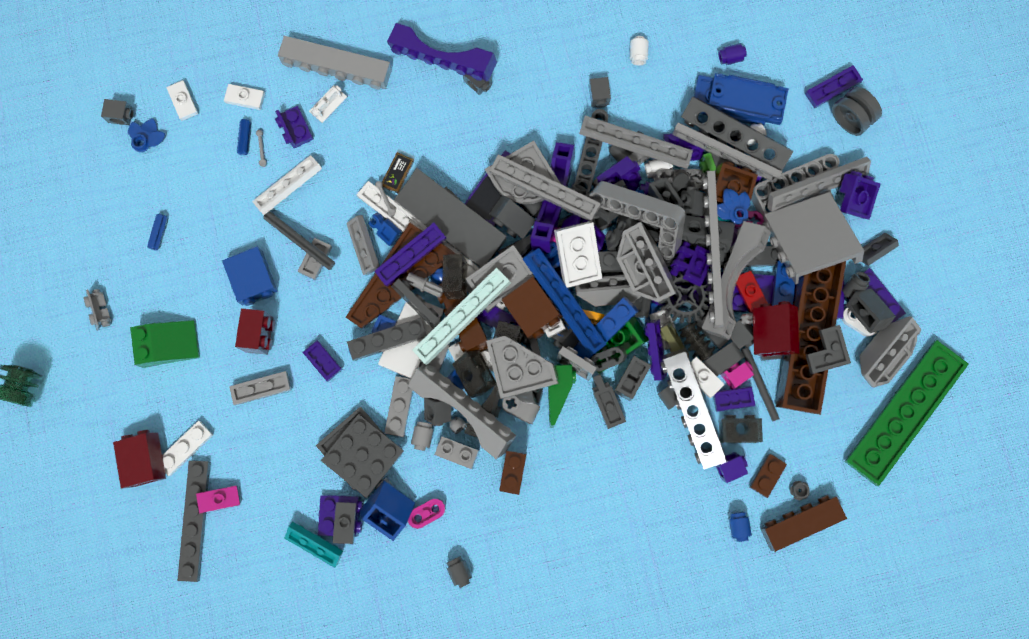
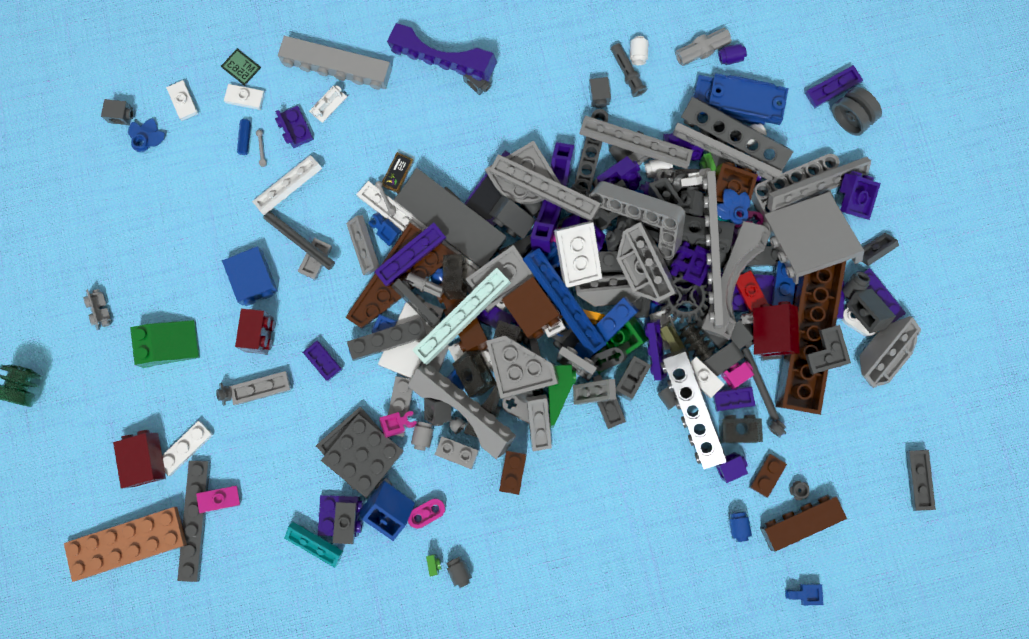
(125, 544): none -> nougat plate
(157, 232): blue axle -> none
(223, 394): none -> dark grey plate
(240, 66): none -> clear green sticker
(394, 424): none -> dark pink plate
(434, 565): none -> bright green plate
(539, 422): none -> light grey plate
(594, 392): none -> light grey plate
(632, 77): none -> dark grey pin
(695, 178): none -> white plate
(703, 46): none -> light grey piece
(777, 428): none -> dark grey plate
(809, 594): none -> blue plate
(906, 413): green plate -> none
(921, 480): none -> dark grey plate

